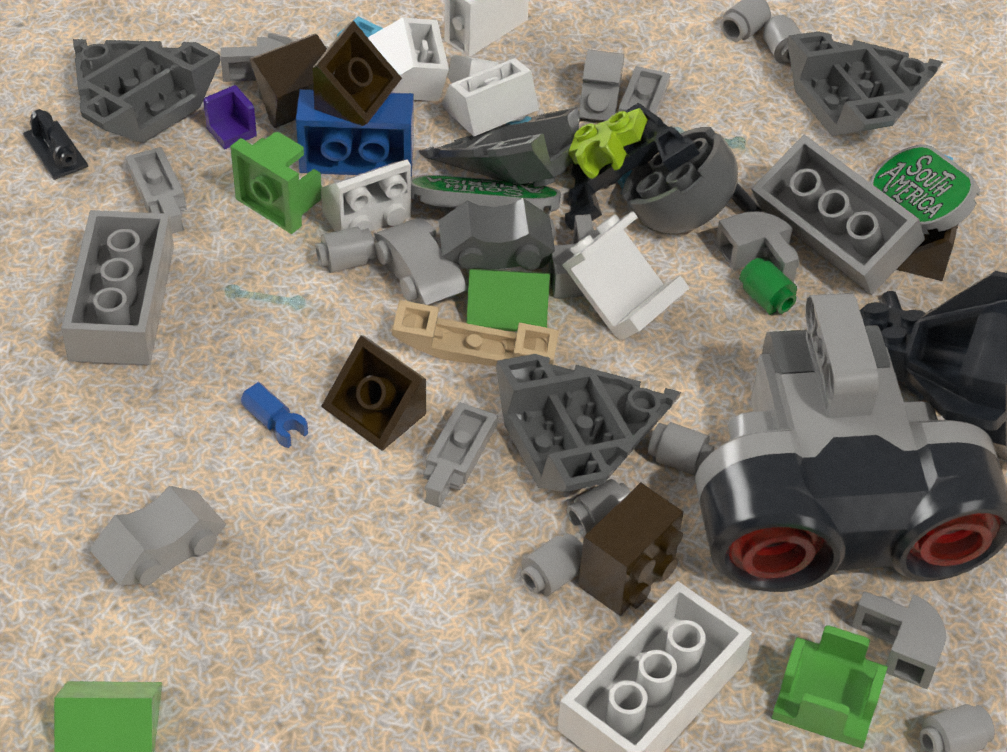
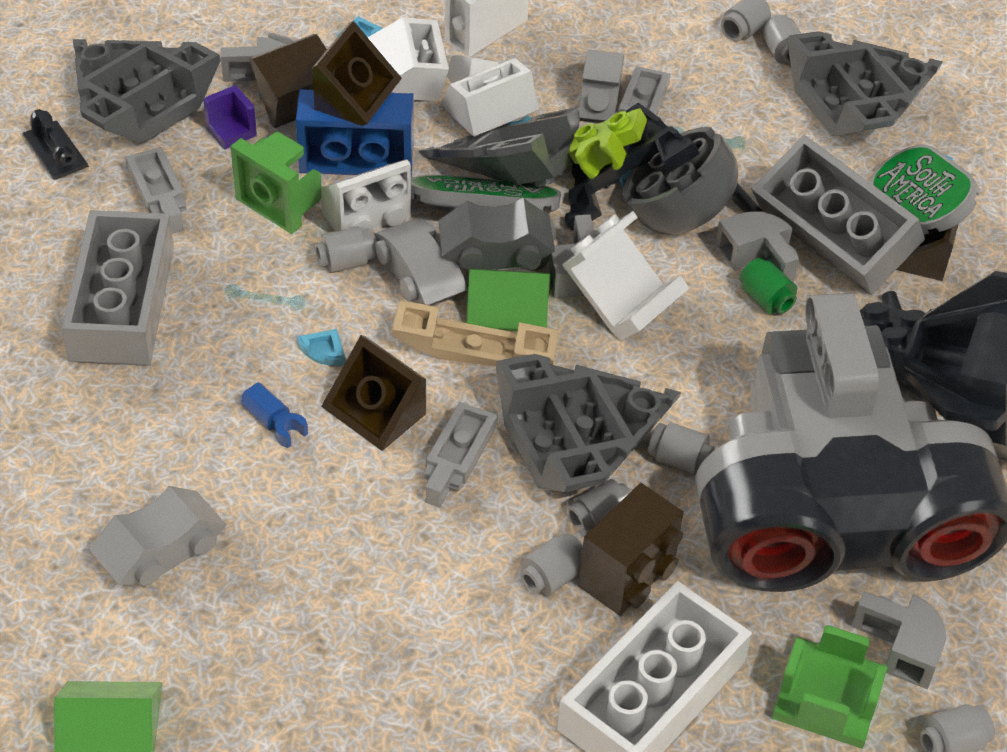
(323, 347): none -> medium azure tile

